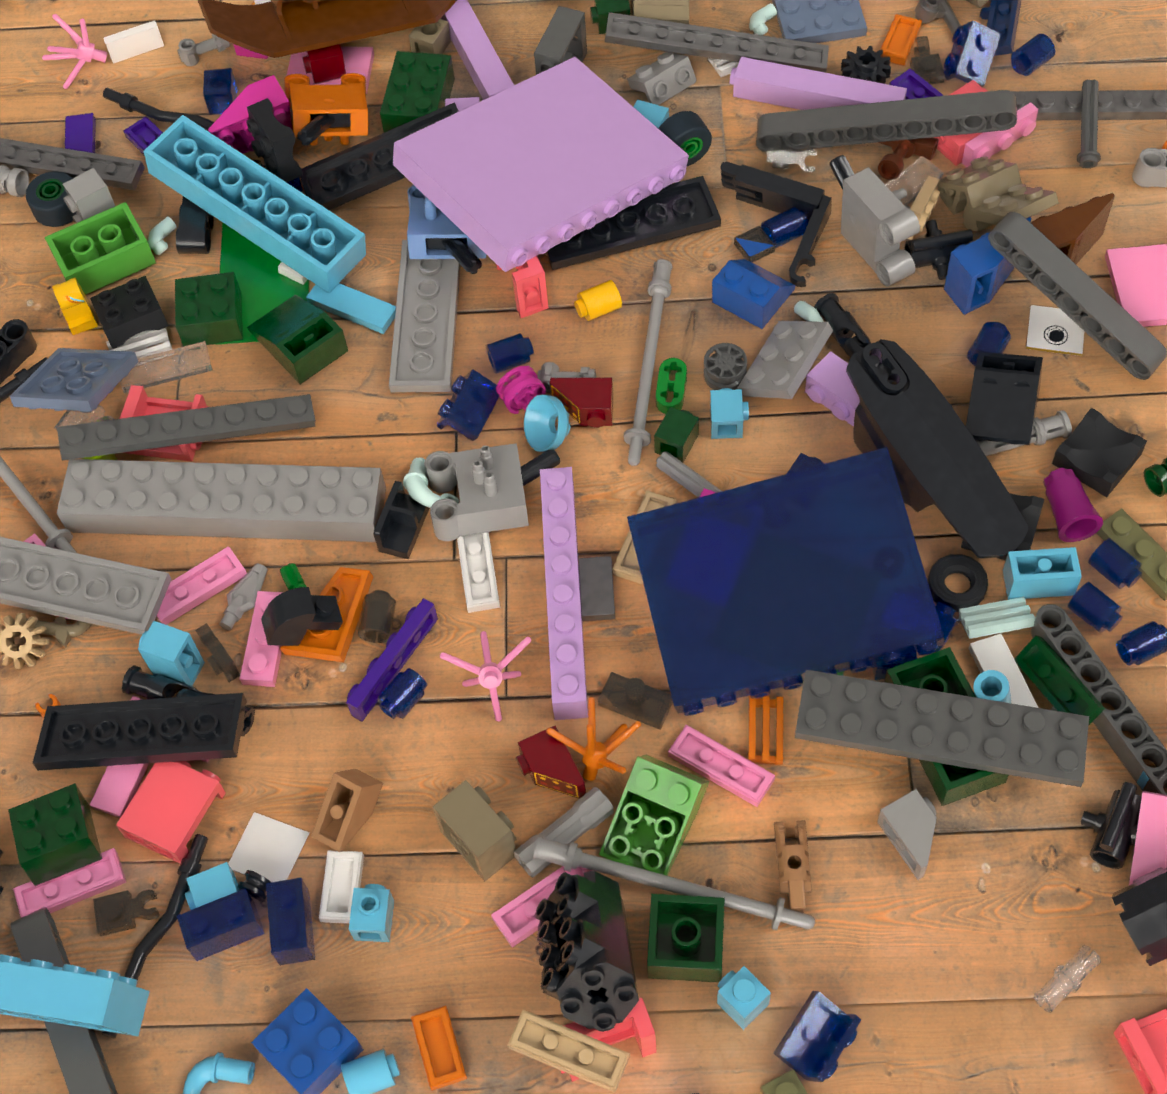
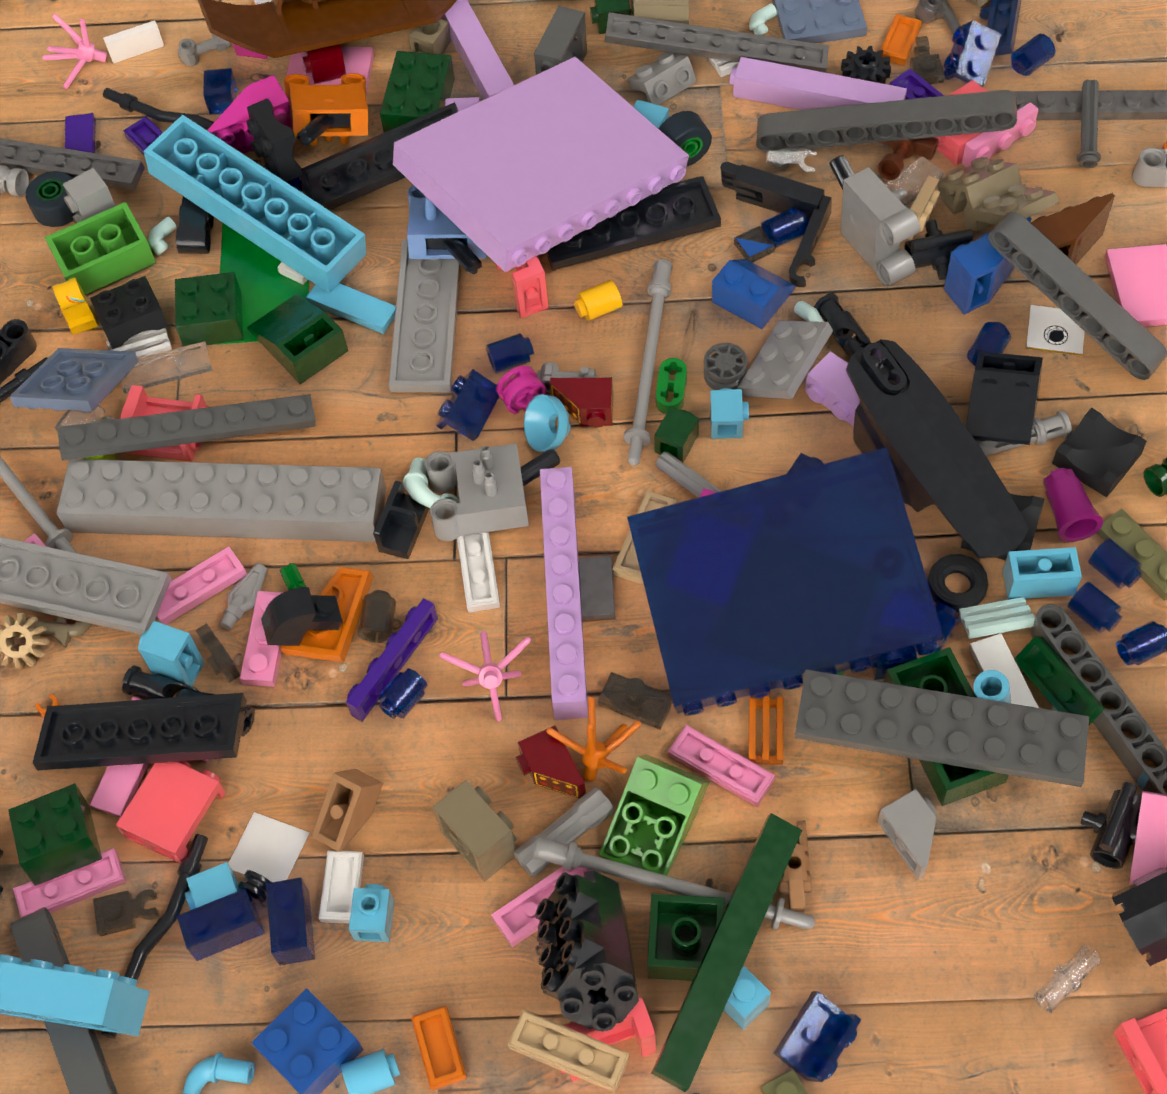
(726, 954): none -> dark green tile

